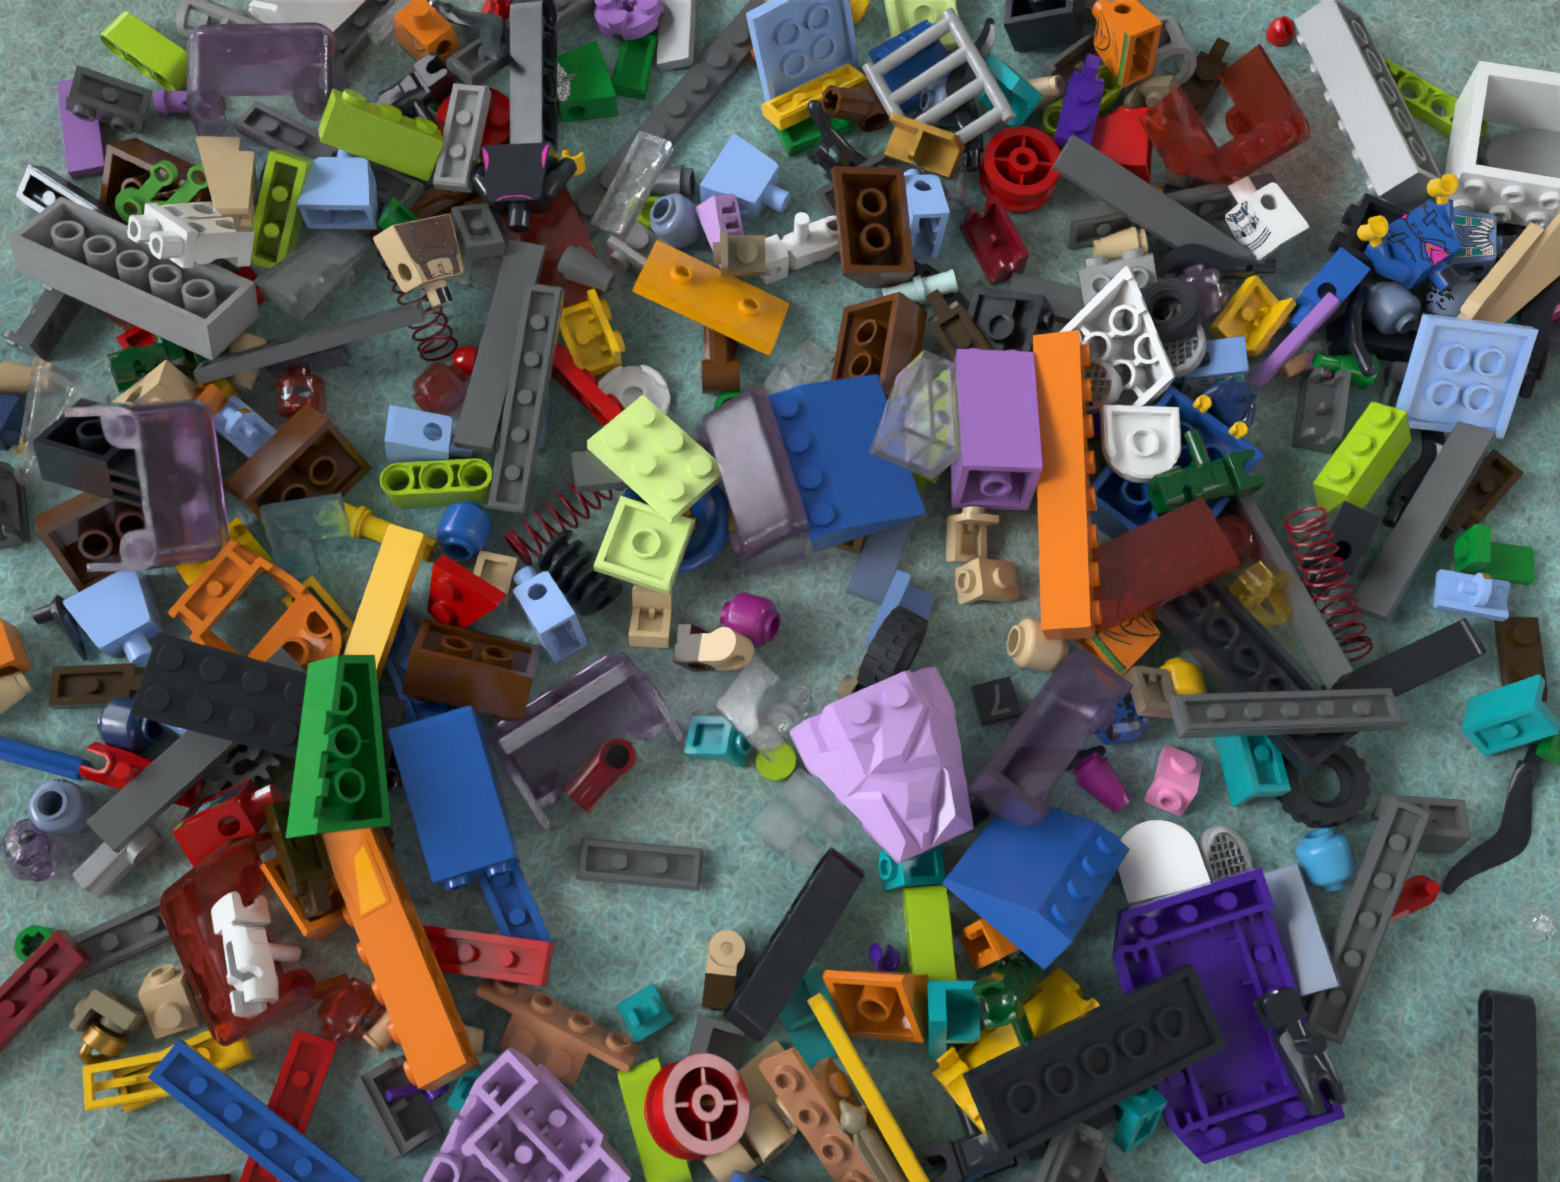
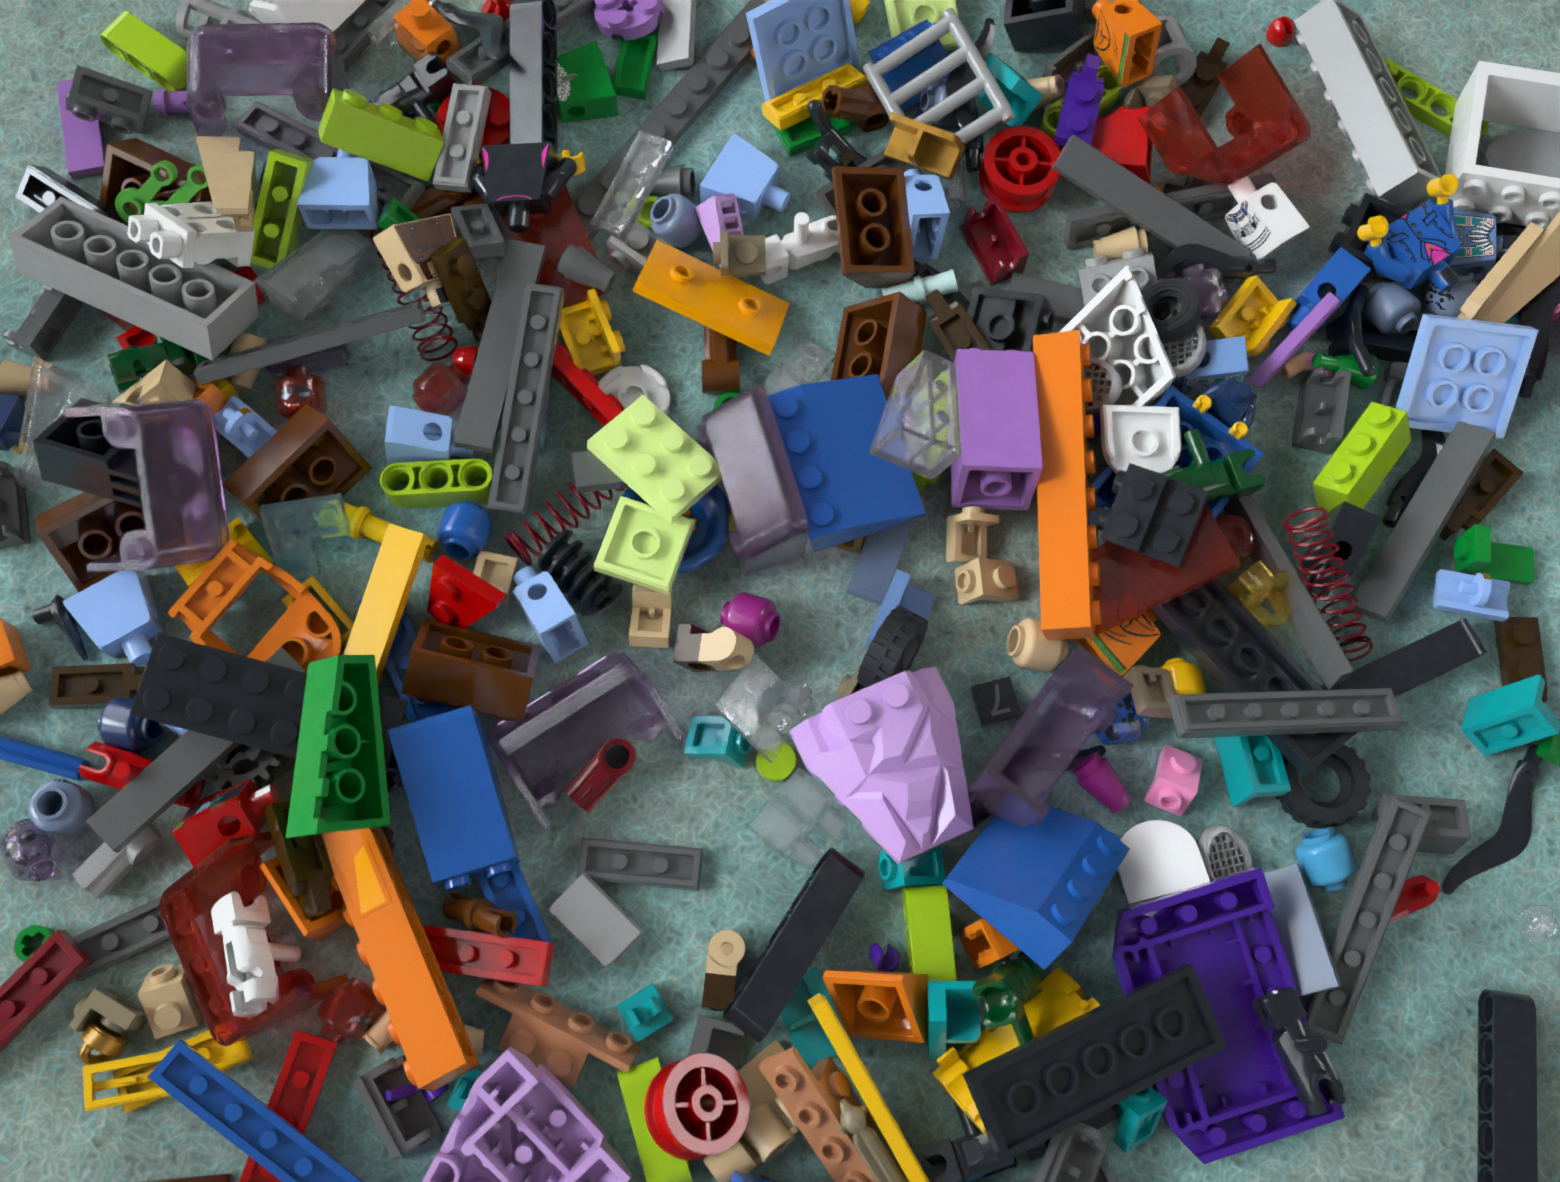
(463, 285): none -> dark brown hinge
(479, 915): none -> reddish brown pin
(595, 920): none -> light grey slope
(1152, 514): none -> black plate

